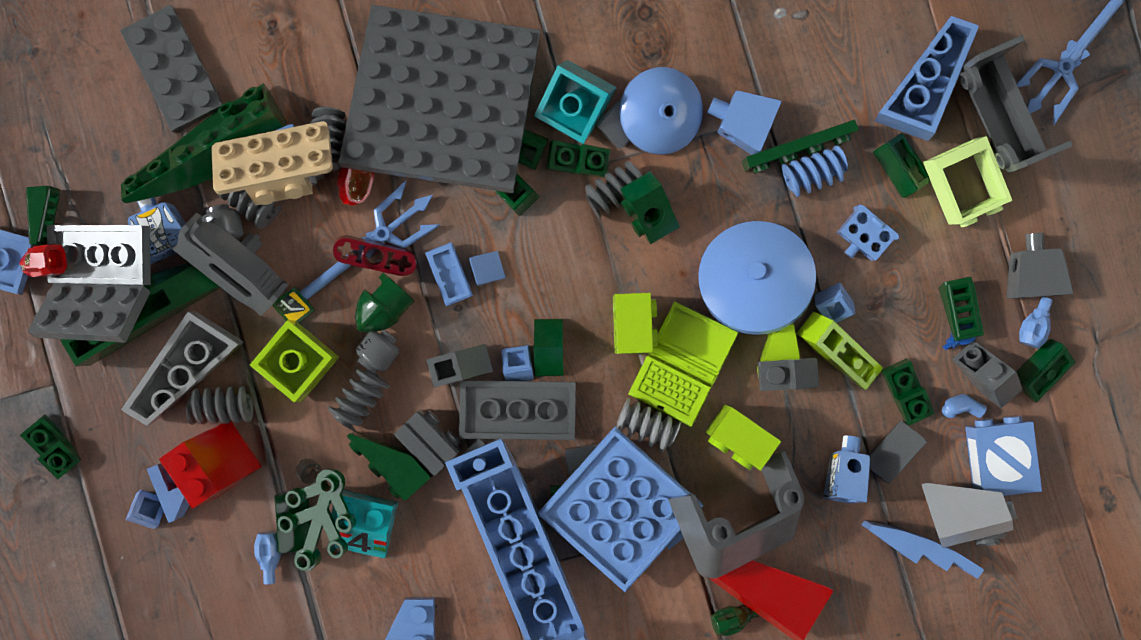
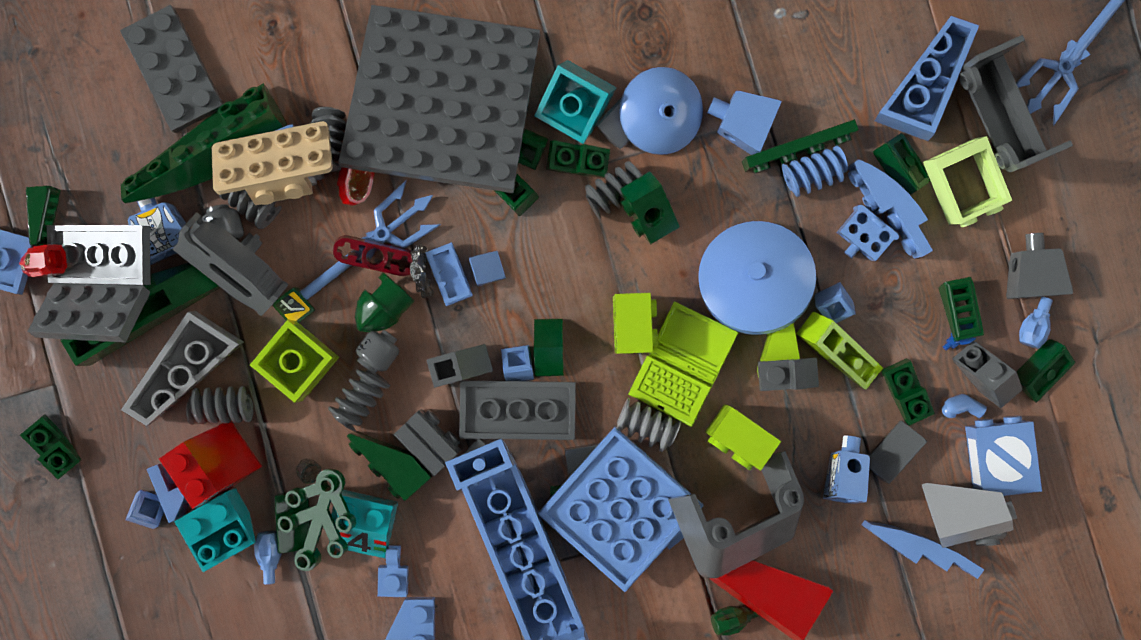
(217, 529): none -> teal slope
(393, 576): none -> medium blue plate
(416, 270): none -> clear smoke animal
(885, 194): none -> medium blue slope

